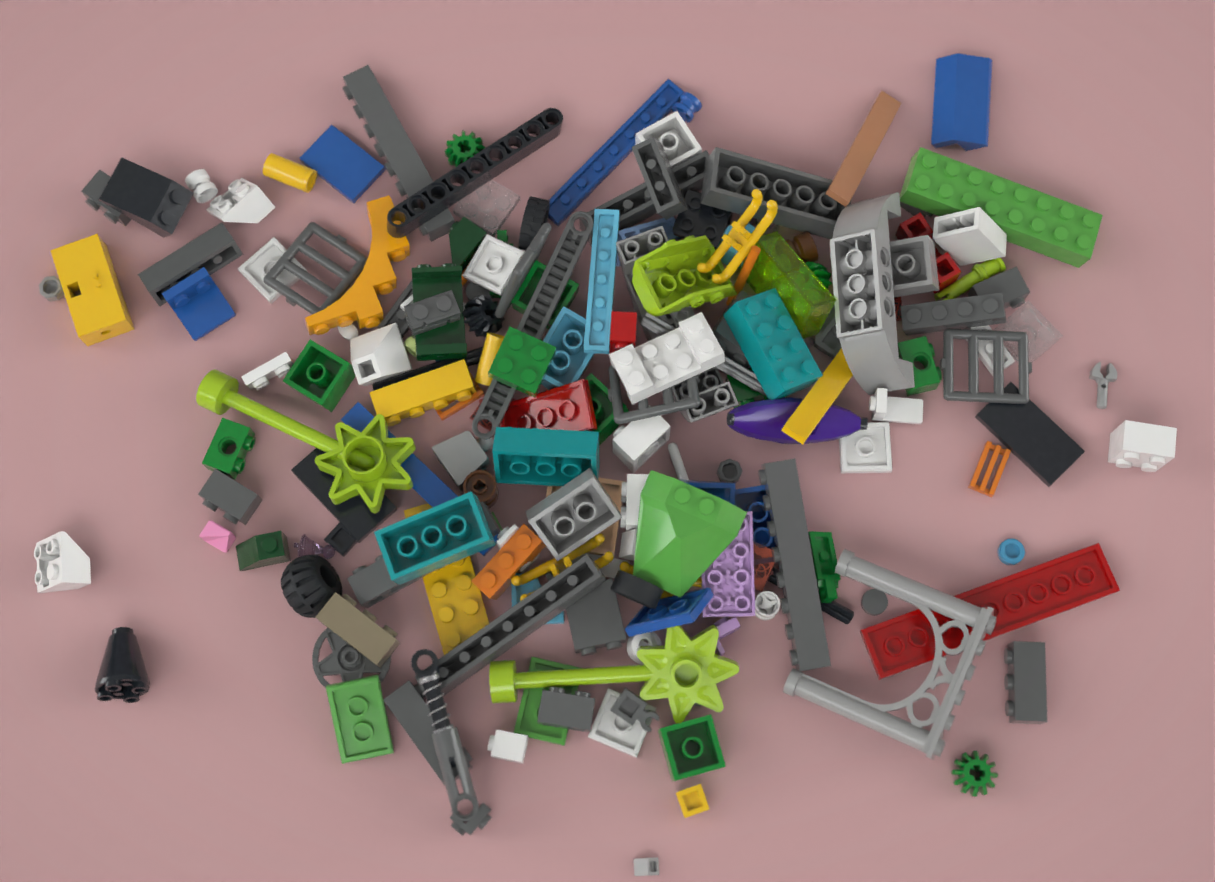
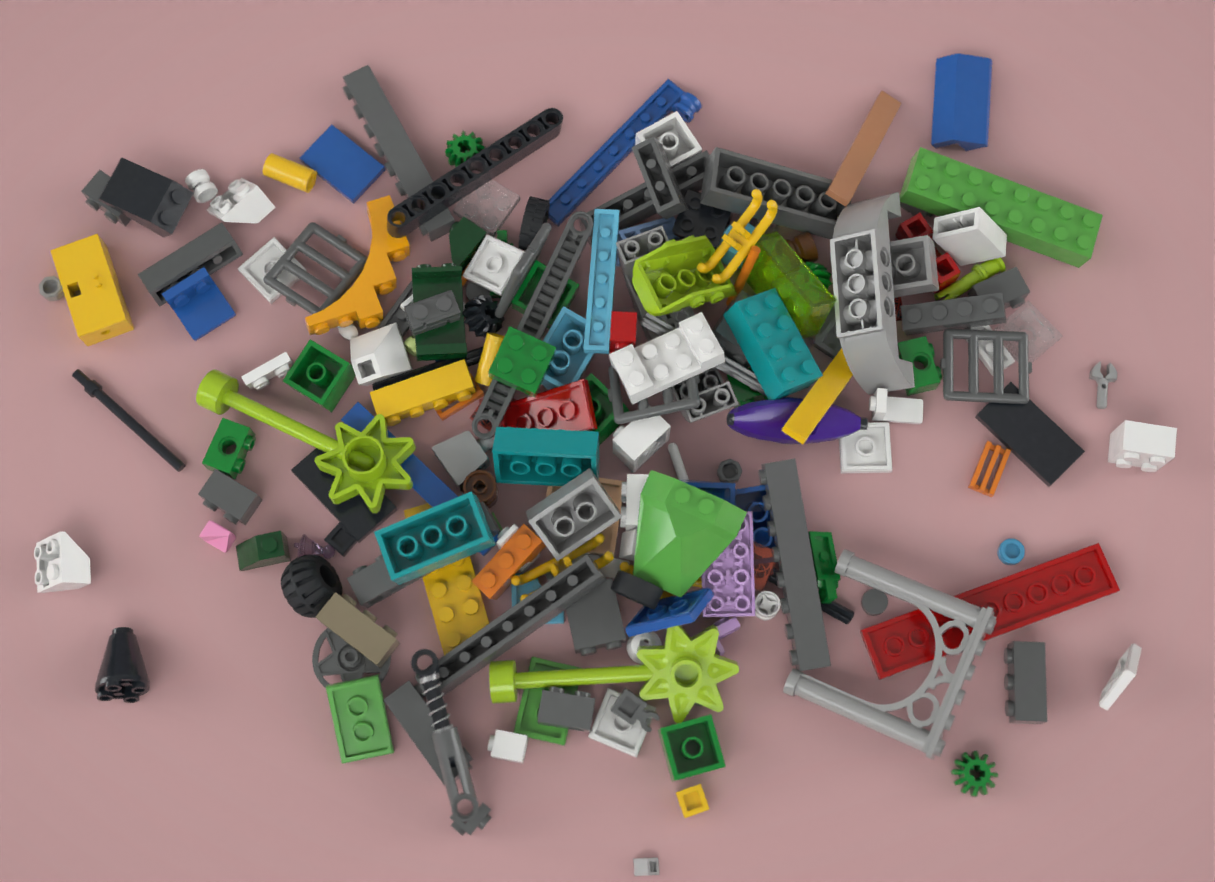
(94, 389): none -> black bar
(1122, 676): none -> white tile

